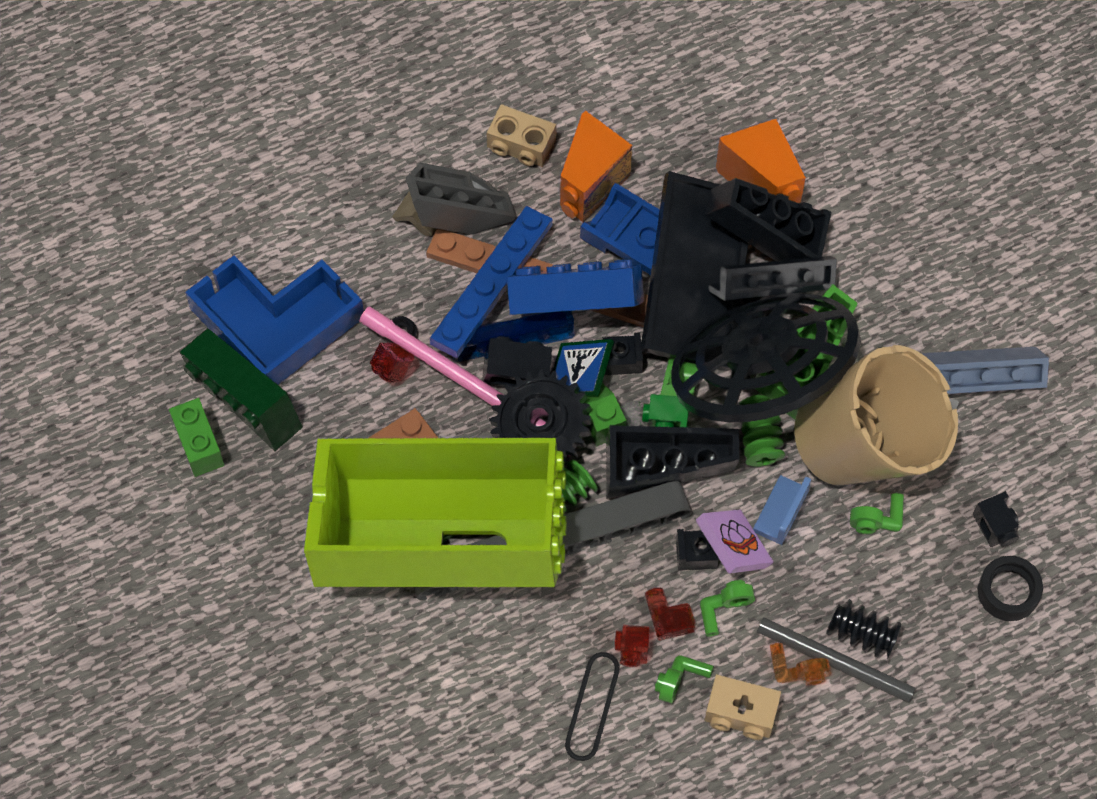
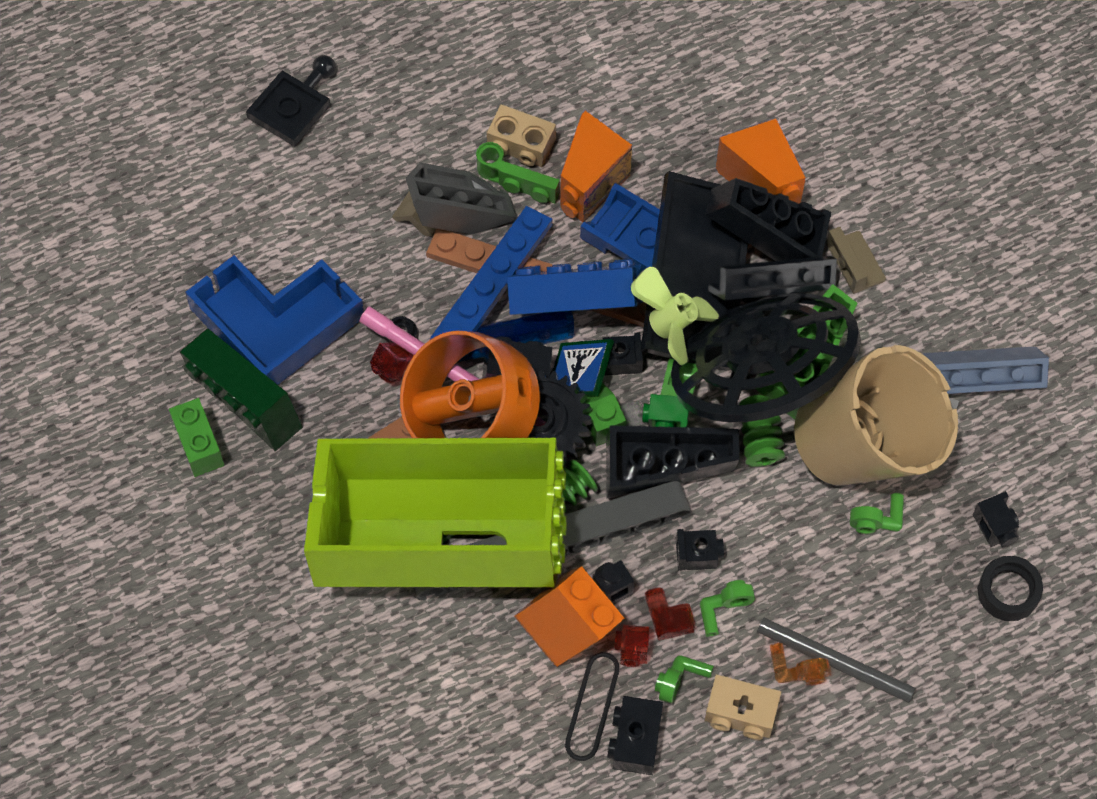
(292, 106): none -> black plate
(510, 395): none -> orange cylinder
(513, 177): none -> bright green plate
(569, 616): none -> orange slope
(614, 581): none -> black brick
(637, 735): none -> black brick
(670, 311): none -> yellowish green piece
(734, 541): lavender tile -> none
(781, 509): medium blue panel -> none
(854, 259): none -> dark tan panel
(864, 629): black piece -> none

